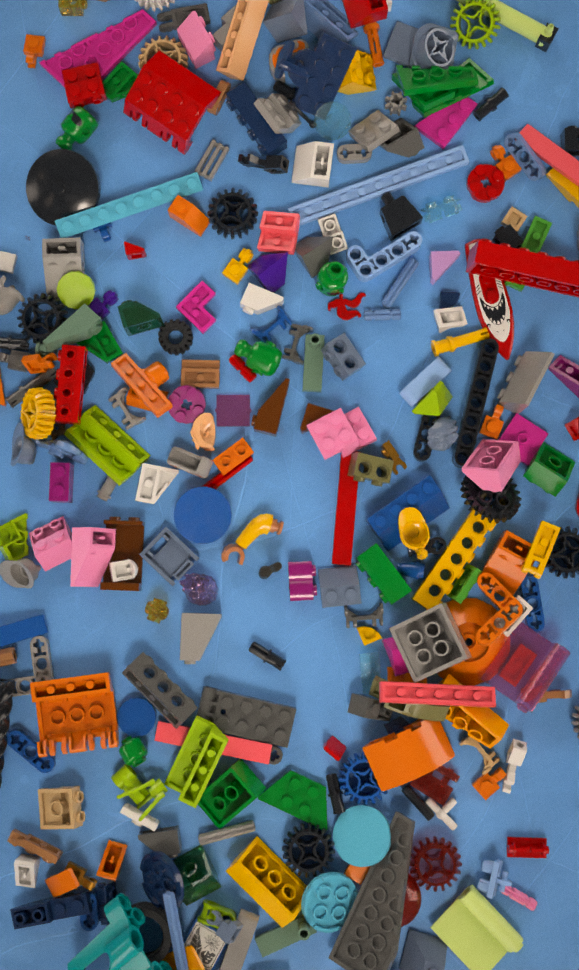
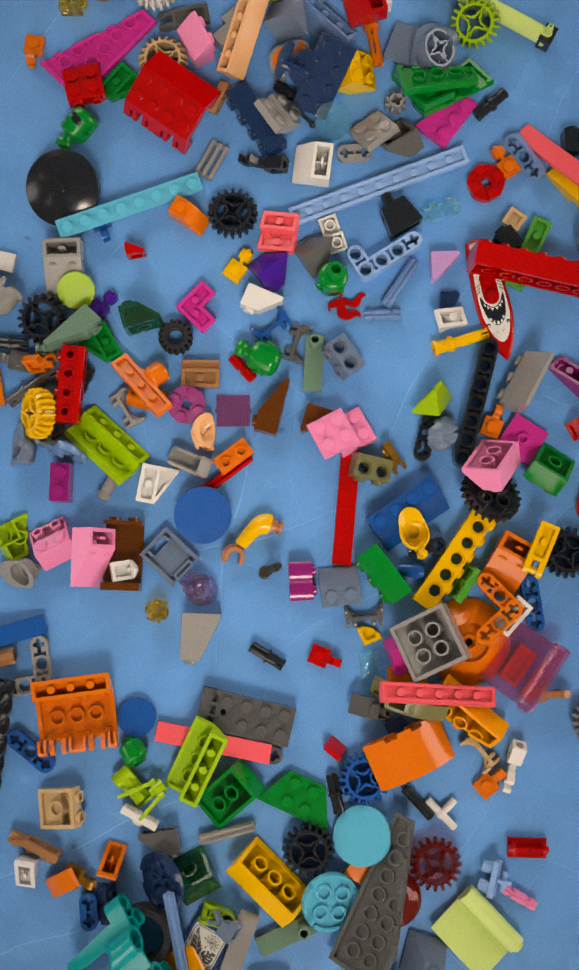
(51, 909): dark blue slope -> none
(160, 700): dark grey brick -> none
(321, 656): none -> red plate
(425, 382): light blue beam -> none
(434, 787): clear red plate -> none

